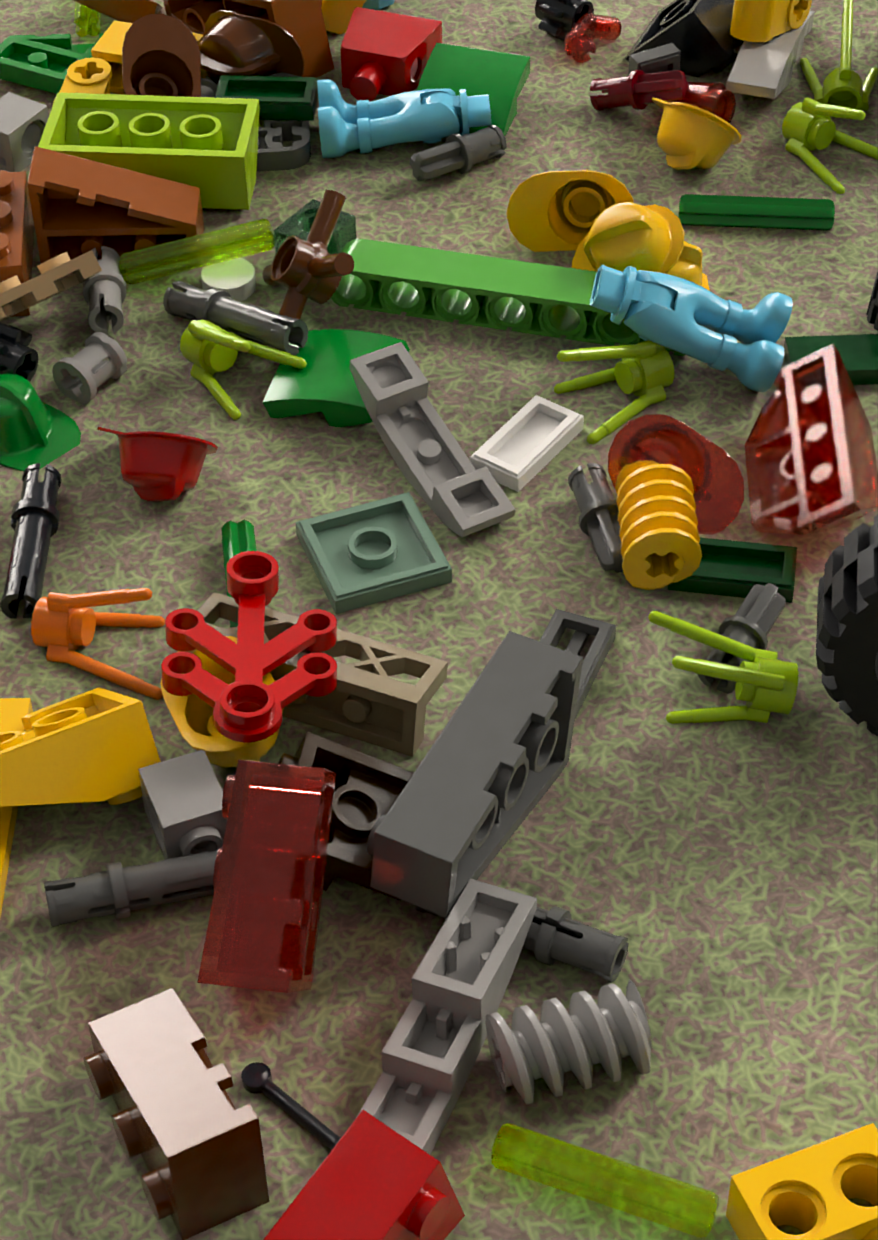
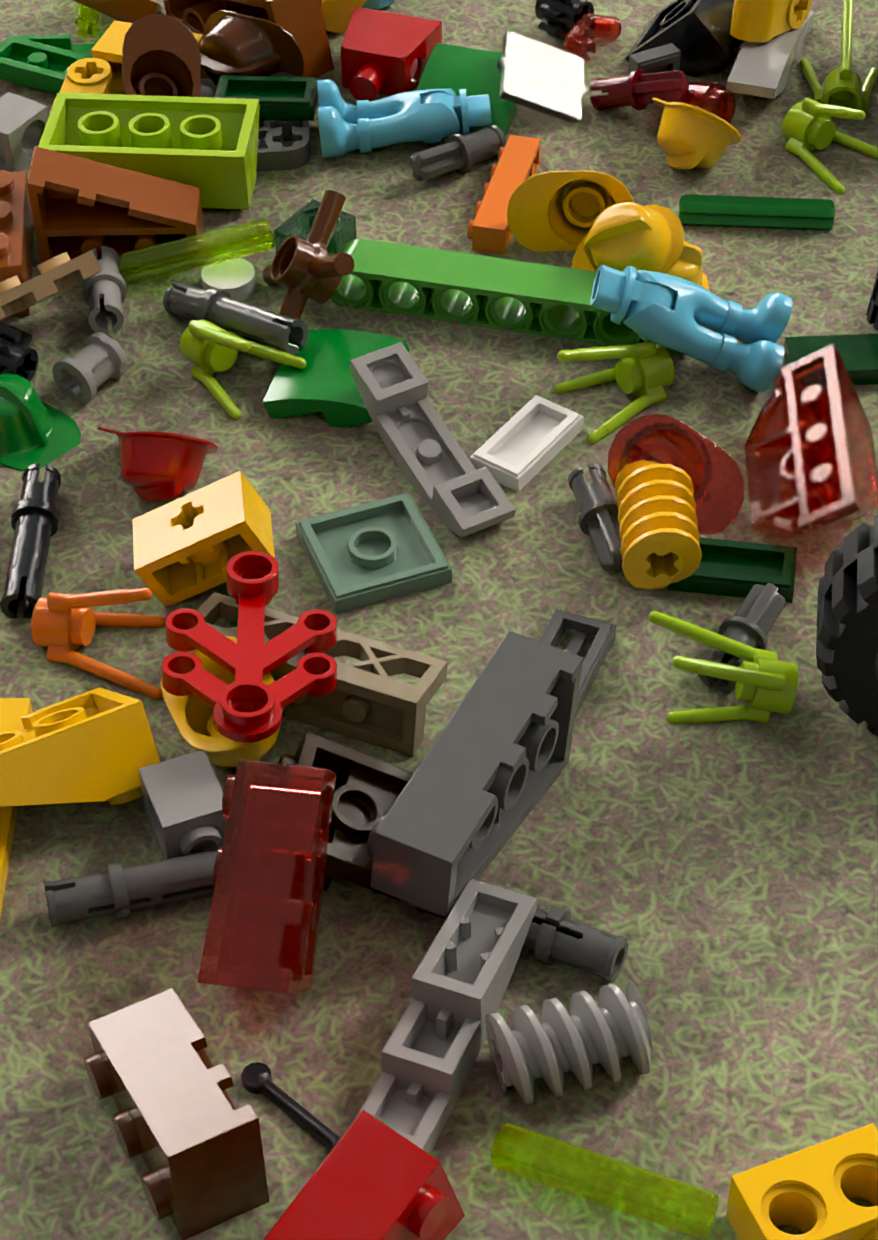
(191, 539): none -> yellow brick
(515, 164): none -> orange piece
(542, 78): none -> clear smoke piece

